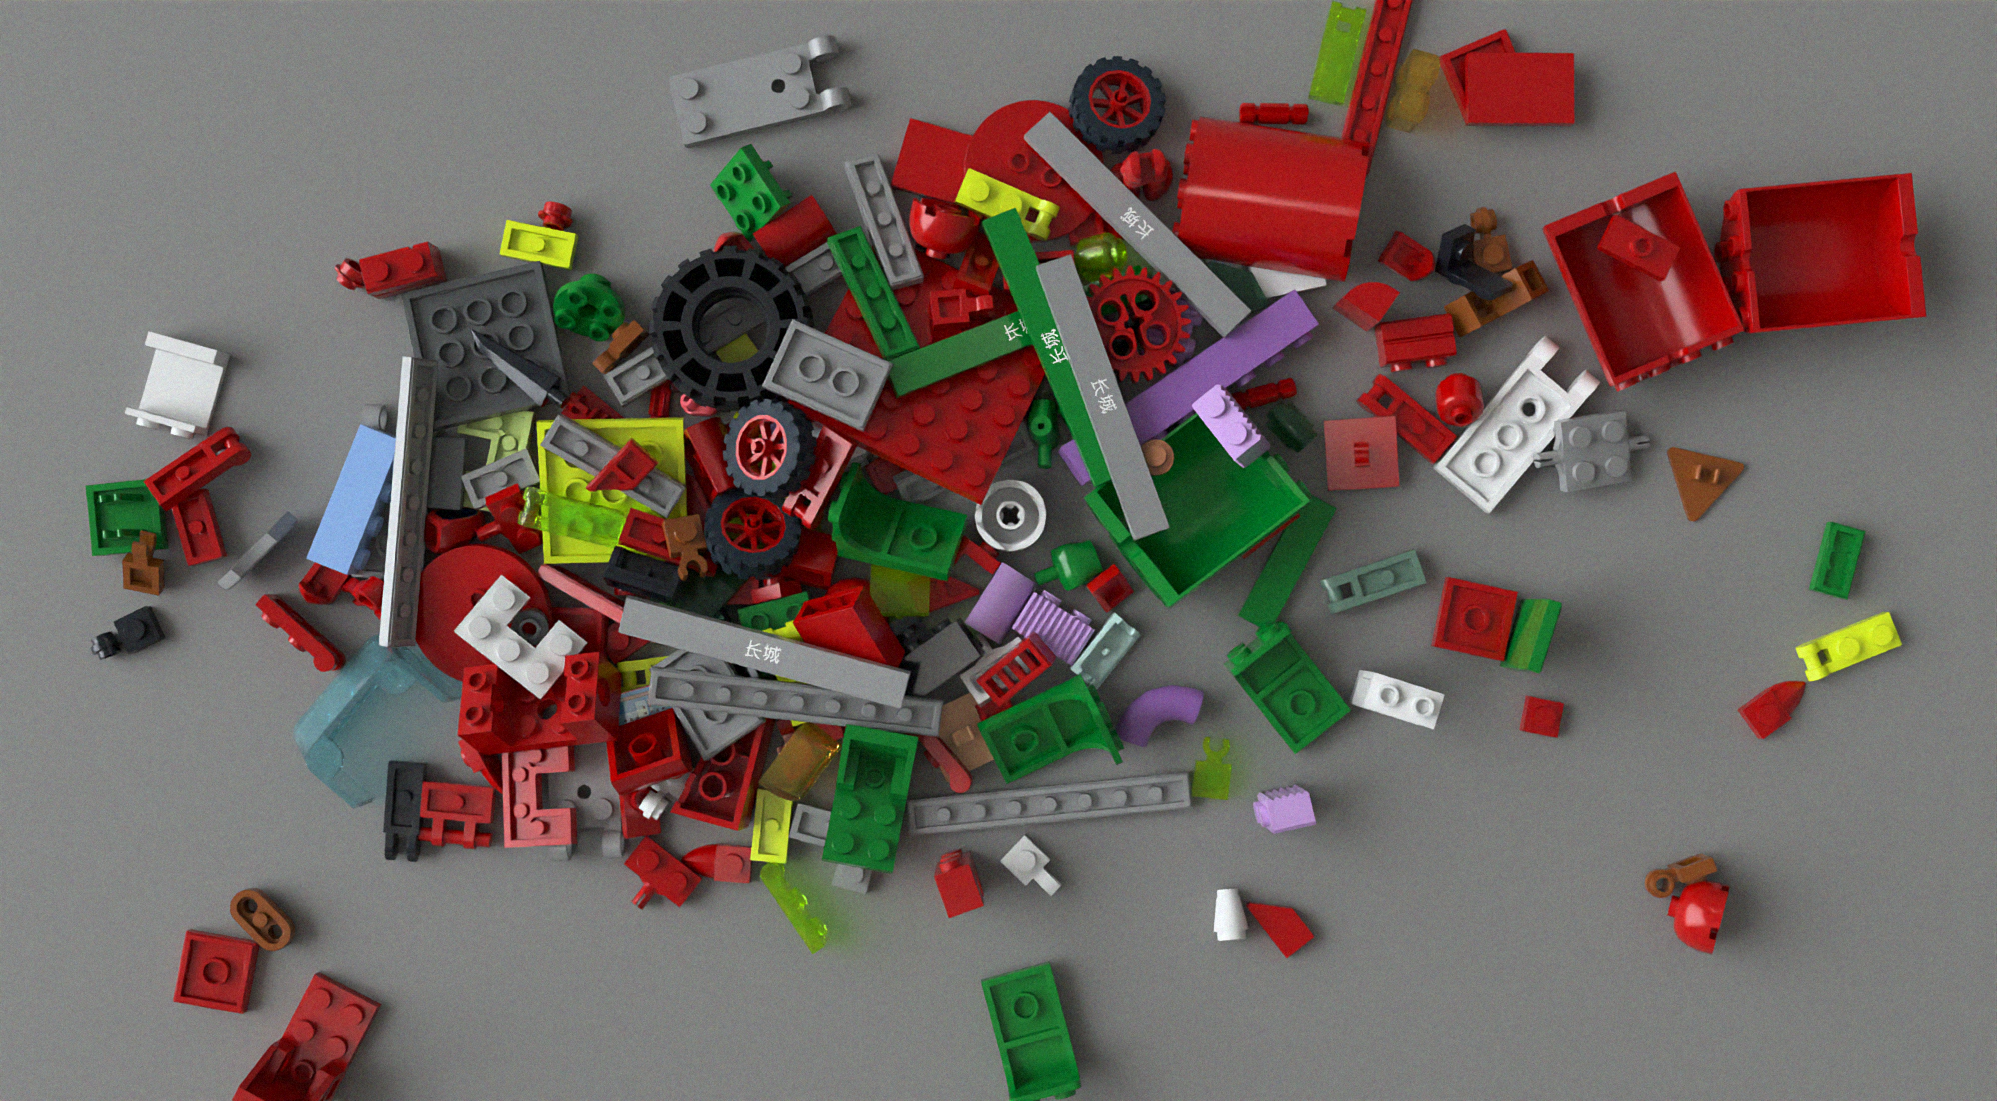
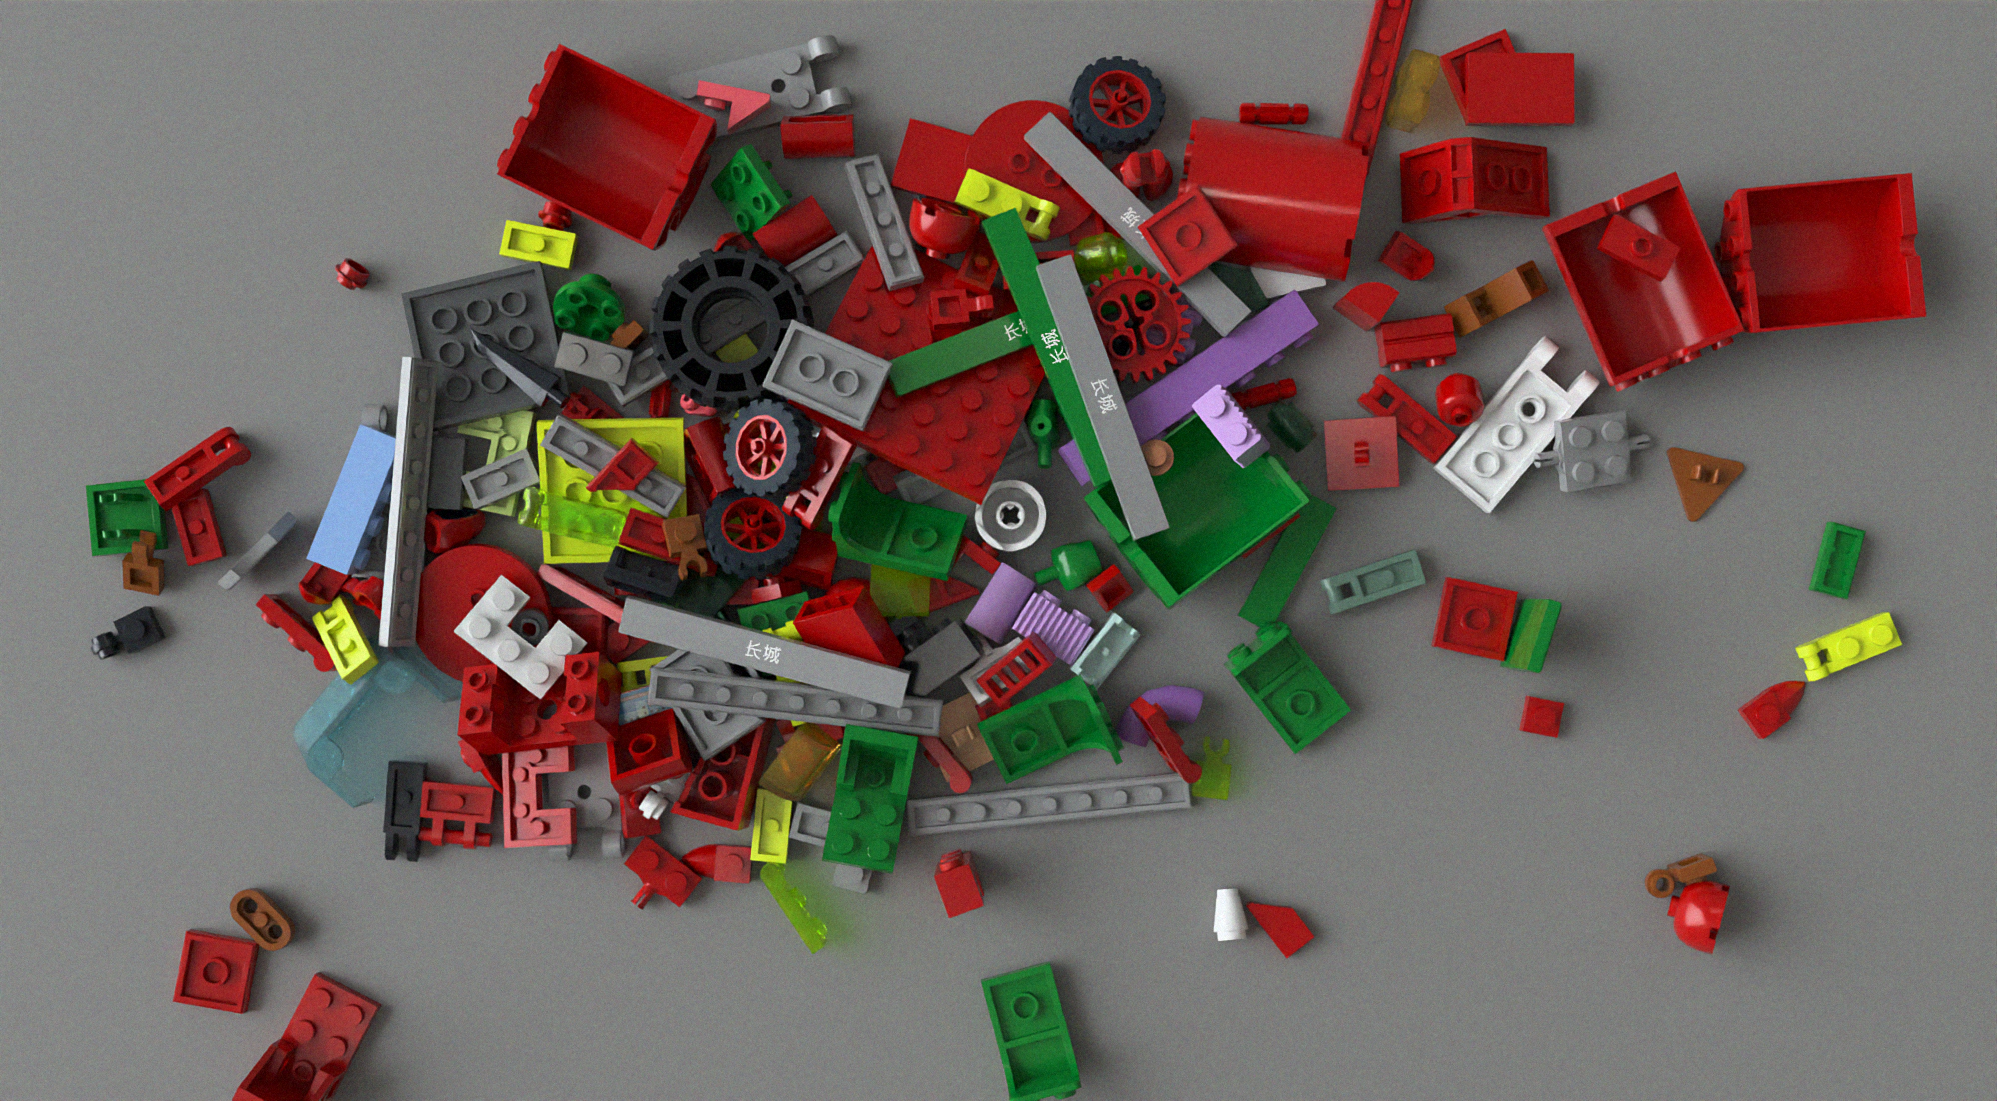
(181, 386): white panel -> none
(345, 640): none -> neon yellow plate
(402, 270): red brick -> none
(505, 509): red plate -> none
(594, 358): none -> dark grey plate
(609, 148): none -> red cylinder
(744, 103): none -> coral slope
(818, 136): none -> red brick
(872, 293): green tile -> none
(1028, 863): white plate -> none
(1166, 739): none -> red plate
(1188, 235): none -> red plate
(1284, 809): lavender brick -> none
(1336, 54): clear neon green plate -> none
(1396, 698): white panel -> none
(1454, 264): black bracket -> none
(1473, 179): none -> red bracket
(1490, 251): dark orange plate -> none

